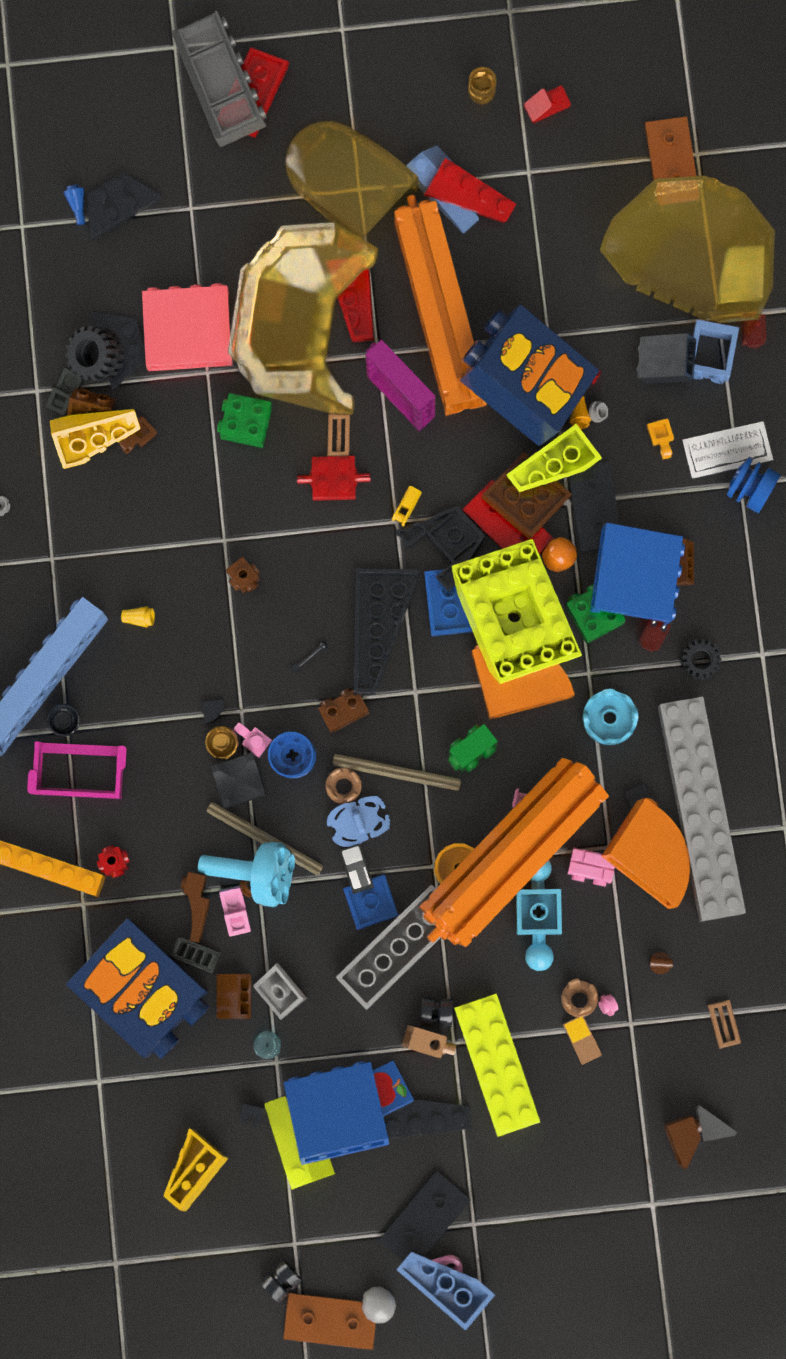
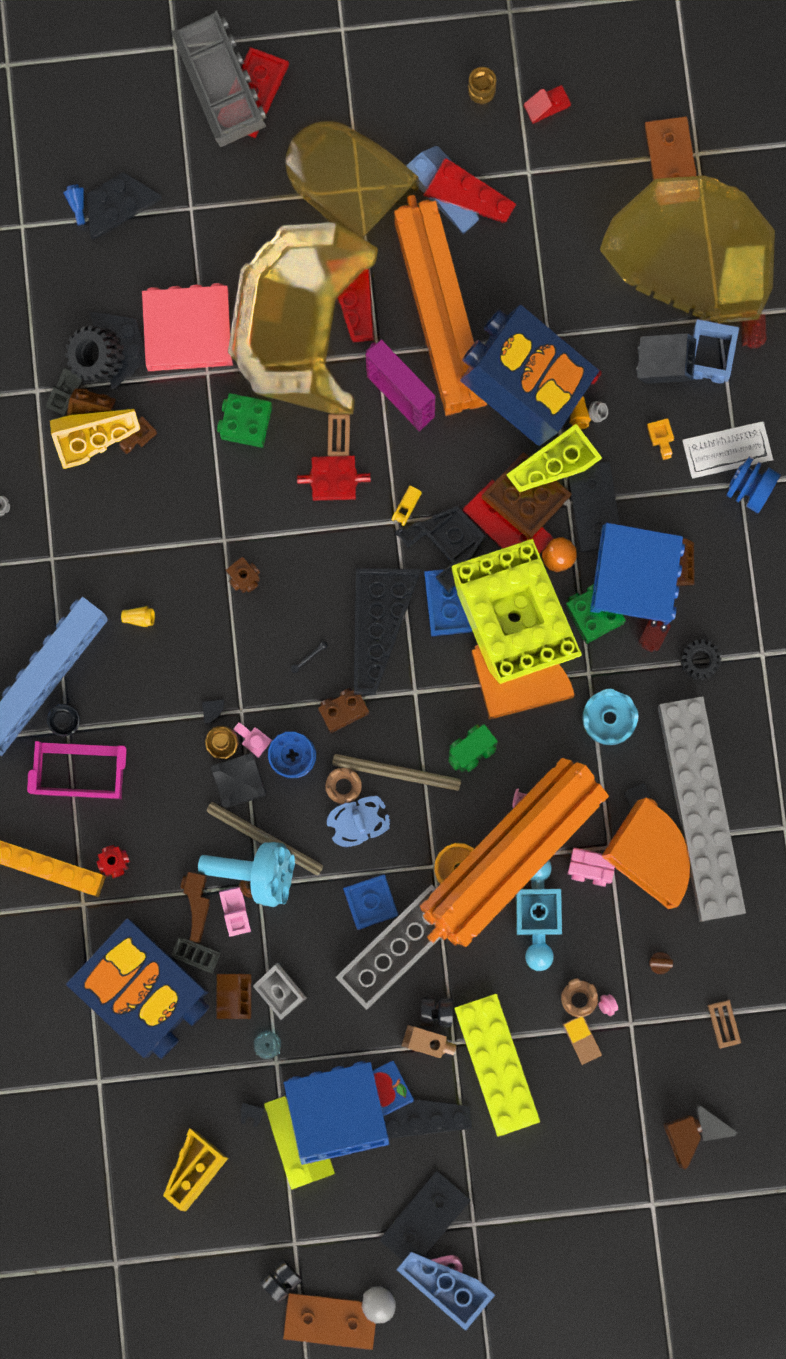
(356, 869): slope -> none

